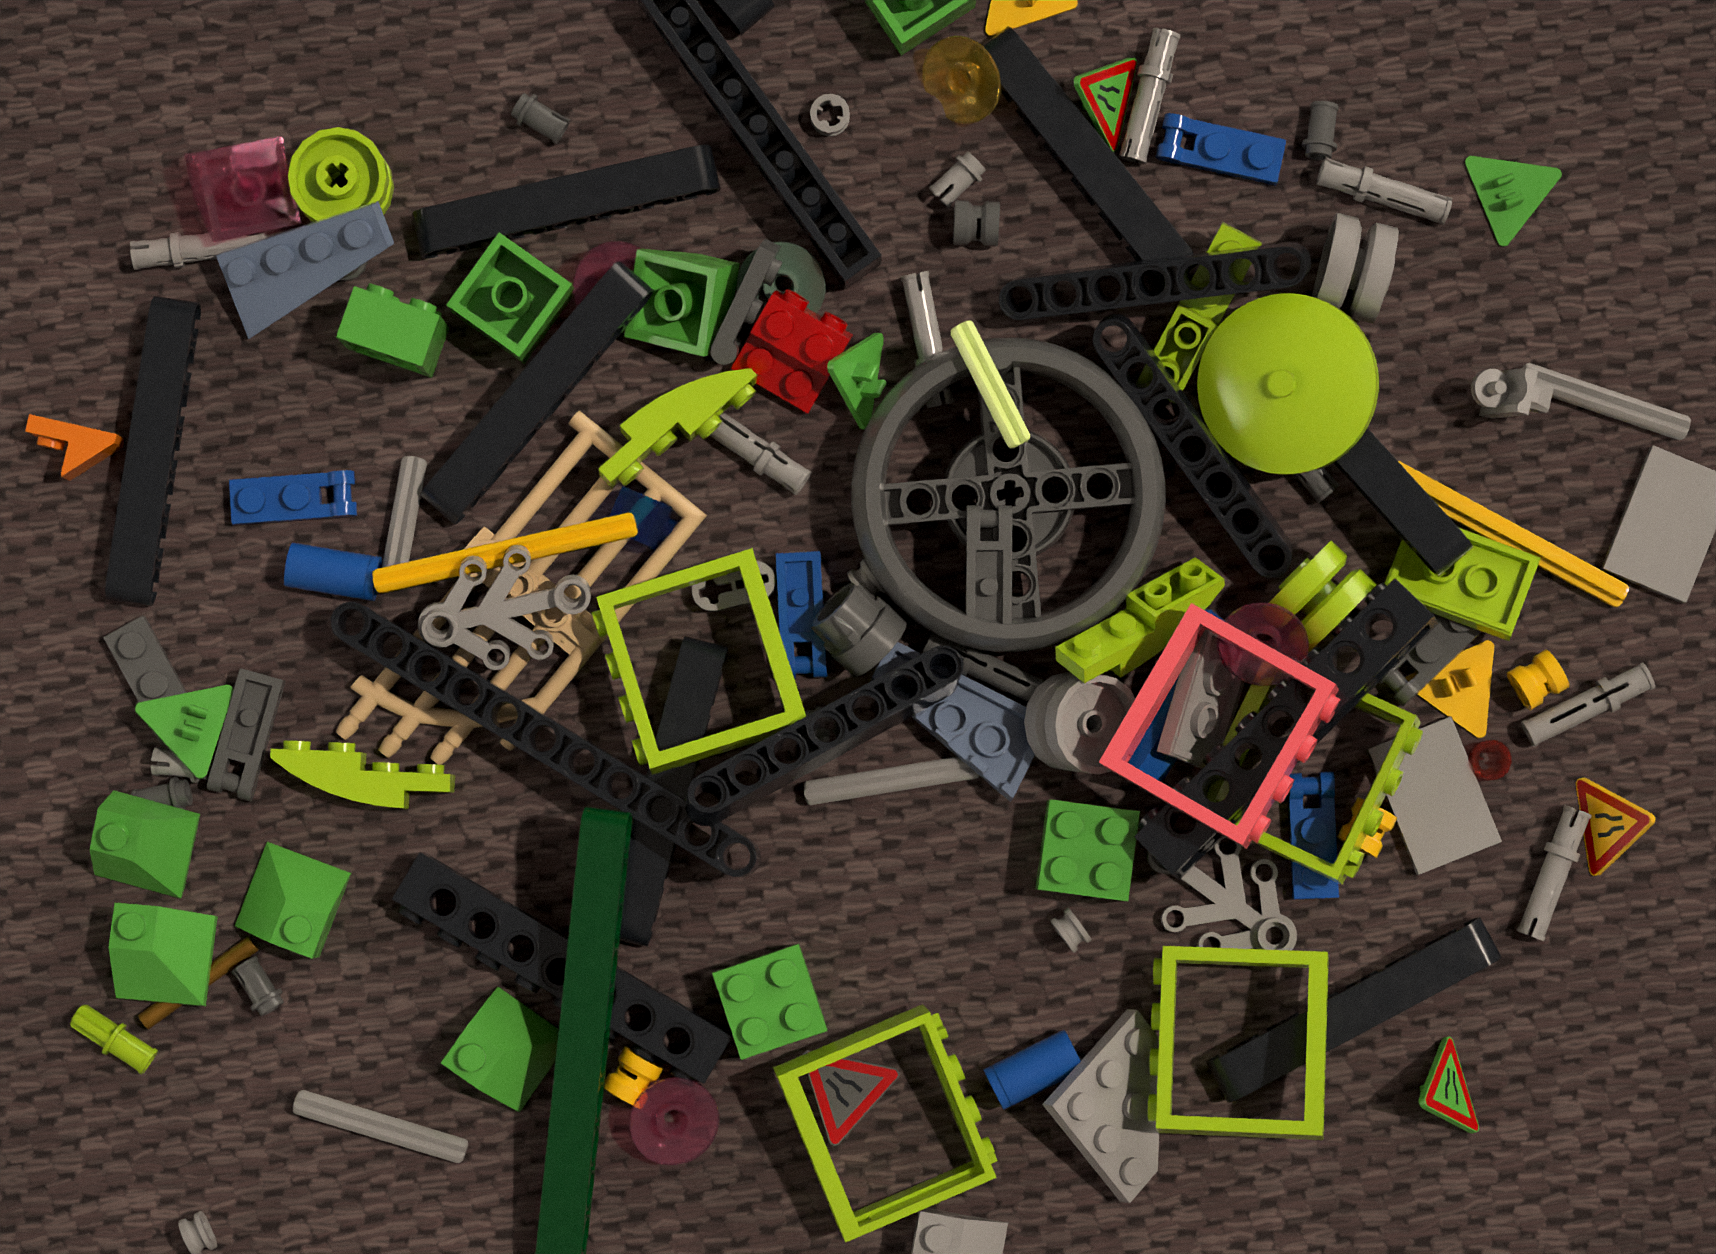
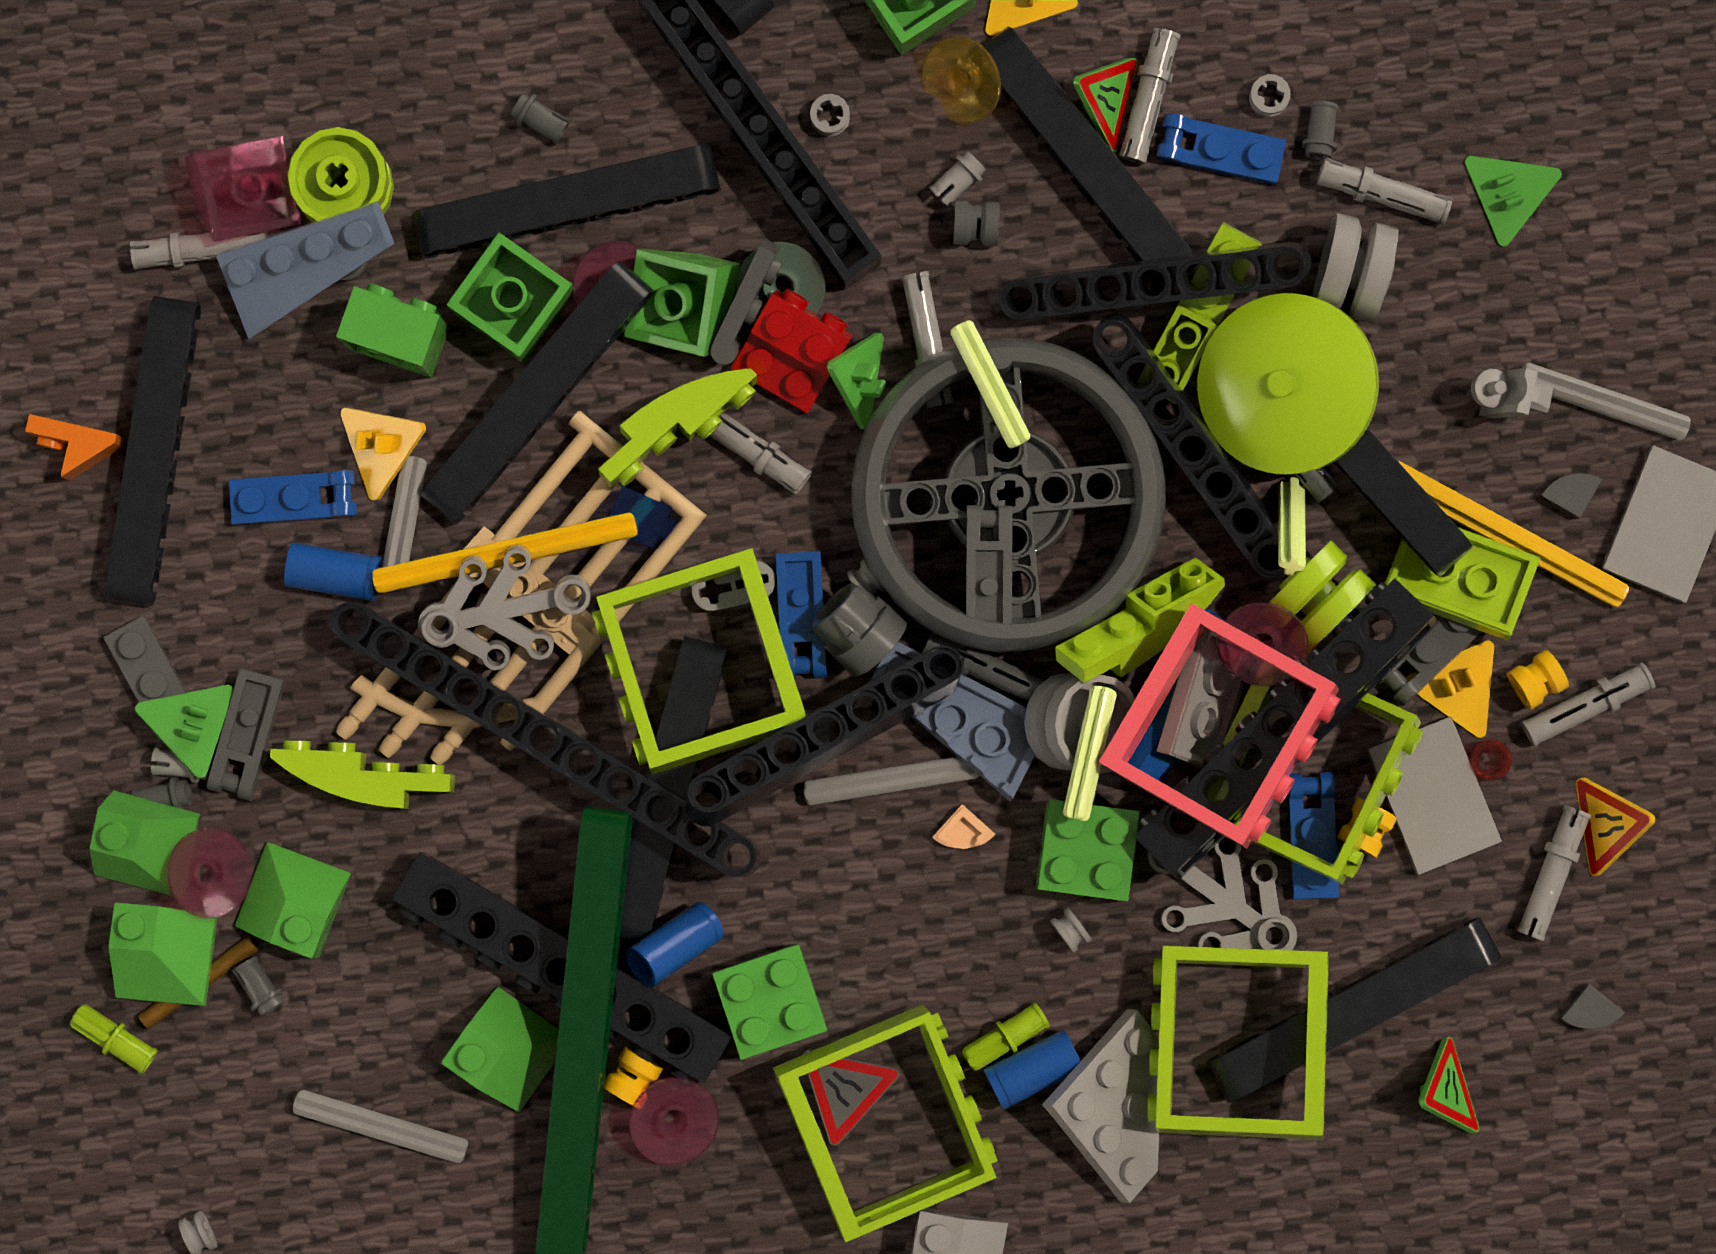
(227, 872): none -> clear pink dish
(380, 445): none -> yellow piece
(674, 944): none -> blue pin
(963, 830): none -> light nougat tile
(1005, 1037): none -> lime axle
(1089, 752): none -> yellowish green axle
(1281, 89): none -> light grey bush
(1291, 526): none -> yellowish green axle
(1571, 493): none -> dark grey tile
(1591, 1010): none -> dark grey tile

